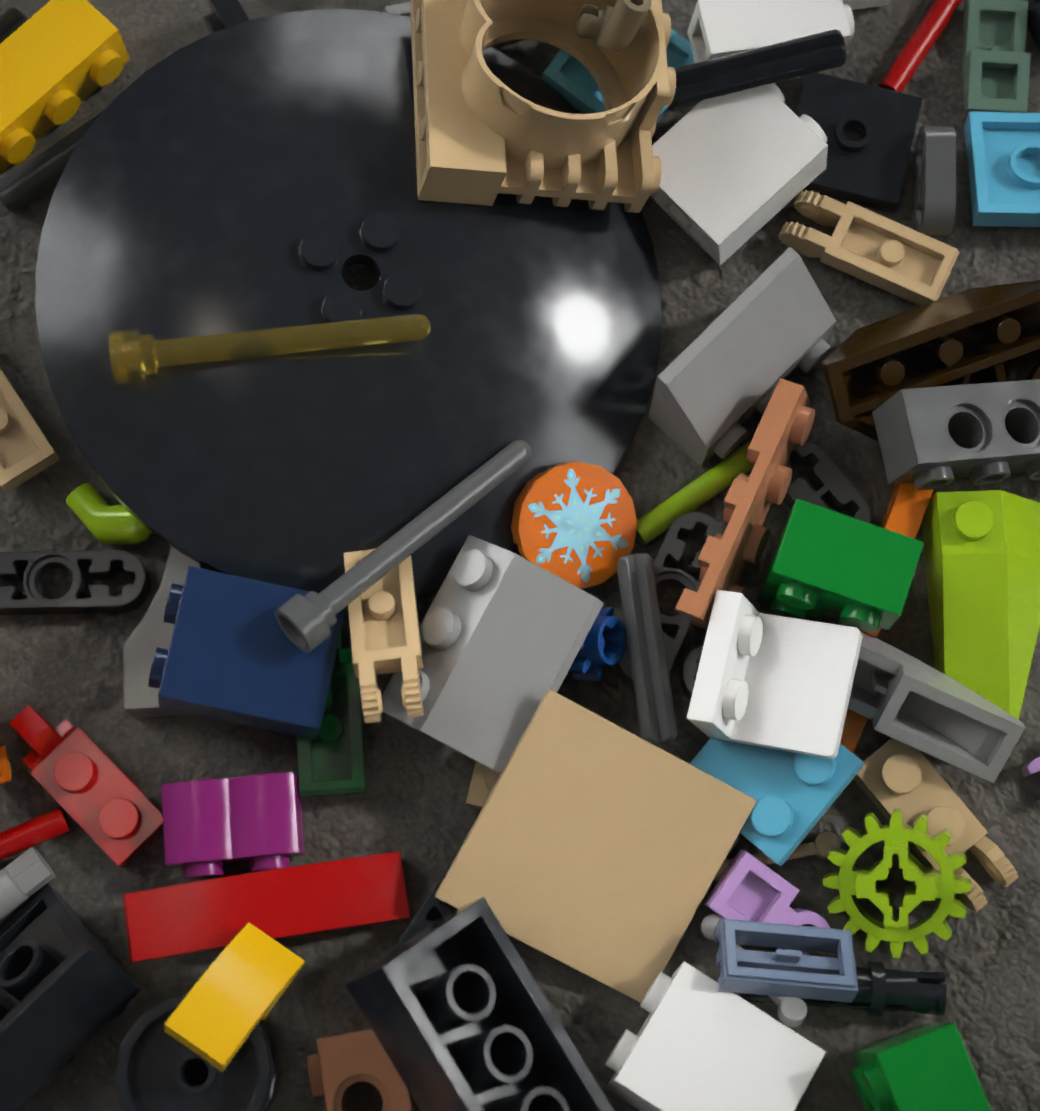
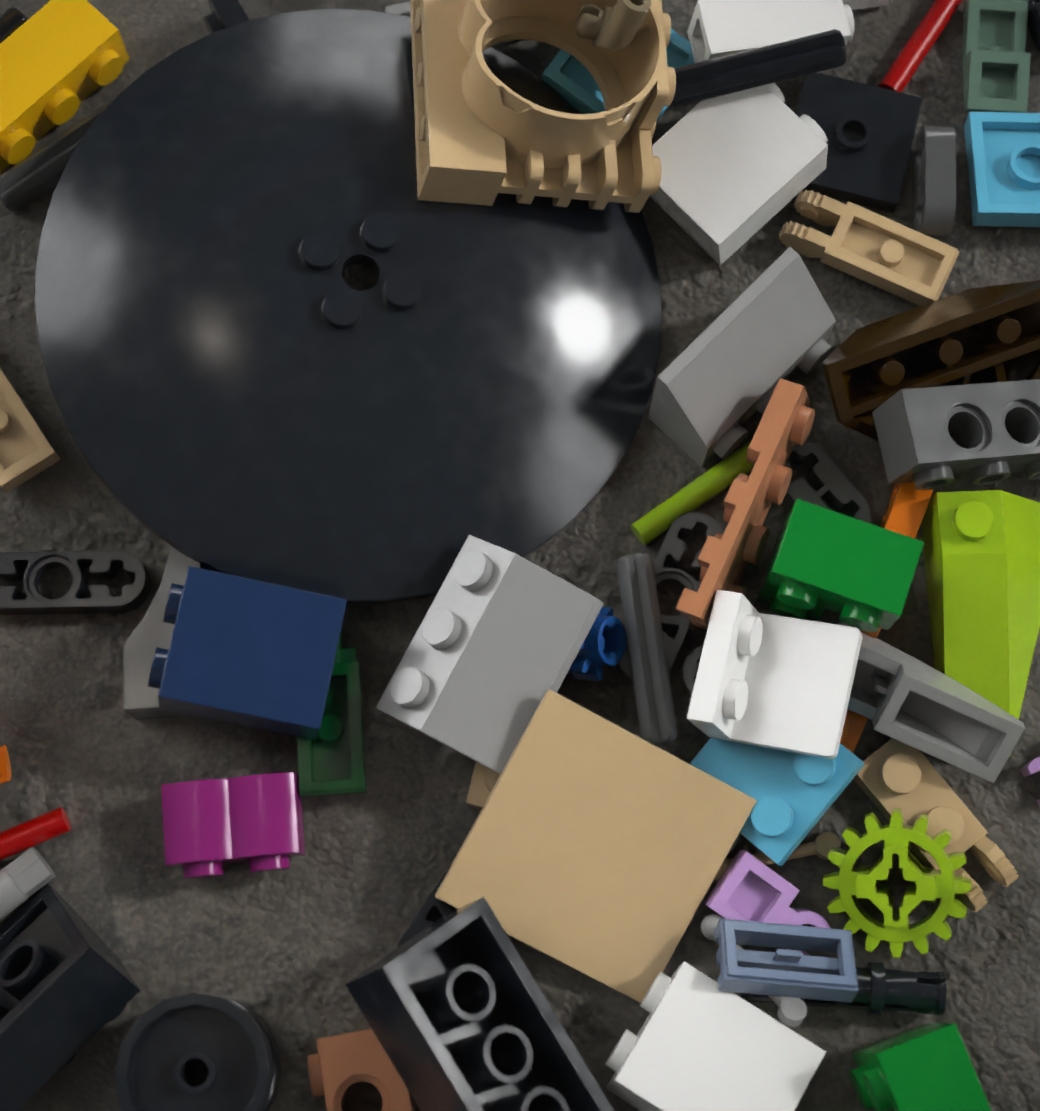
(89, 786): red hinge -> none
(107, 523): lime arm -> none
(139, 355): clear yellow piece -> none
(233, 996): yellow slope -> none
(276, 901): red slope -> none
(309, 617): dark grey piece -> none
(386, 637): tan hinge -> none
(575, 522): orange tile -> none

